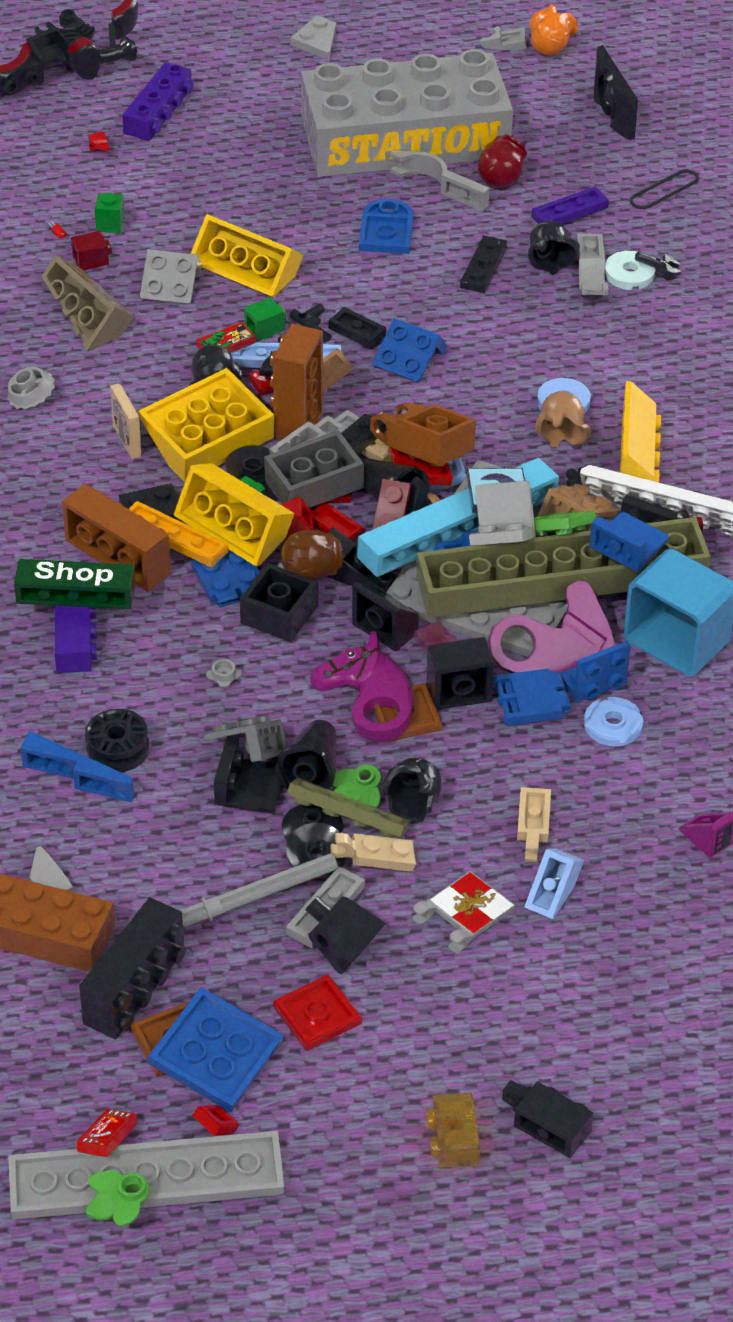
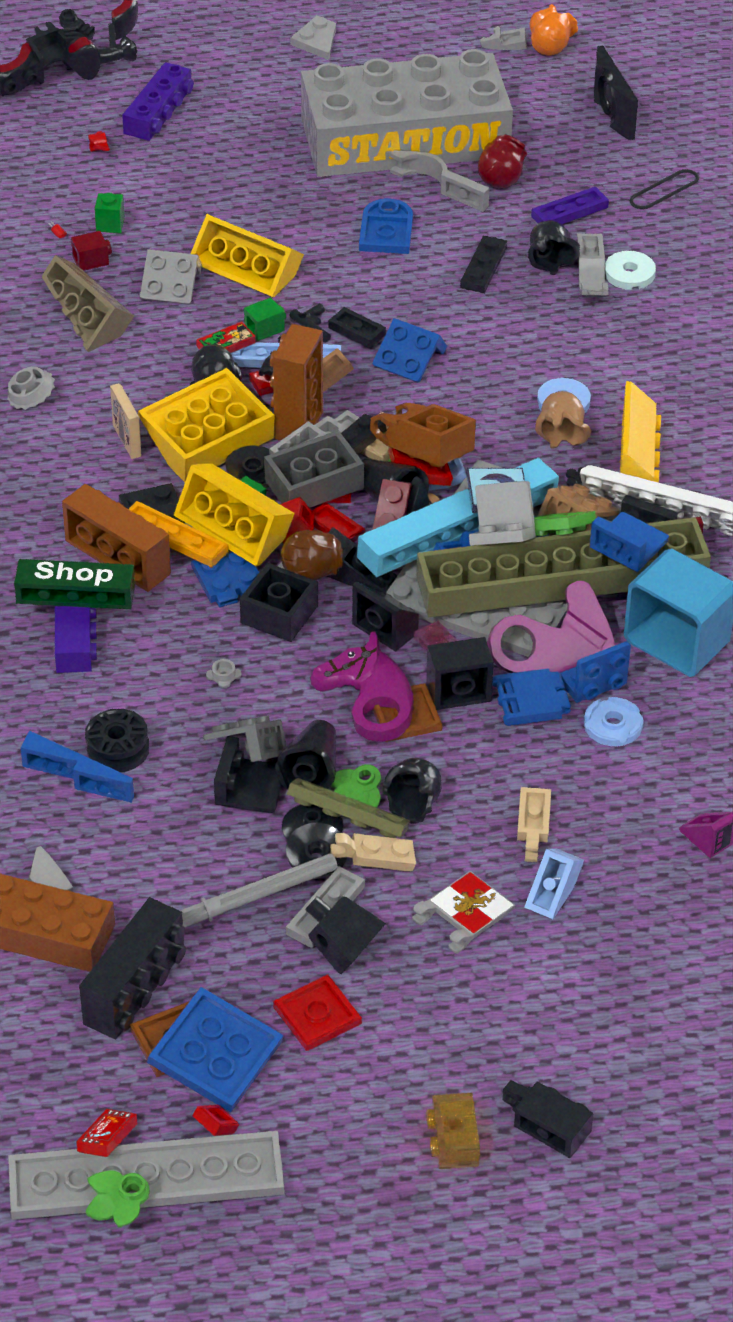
(667, 265): black bar -> none

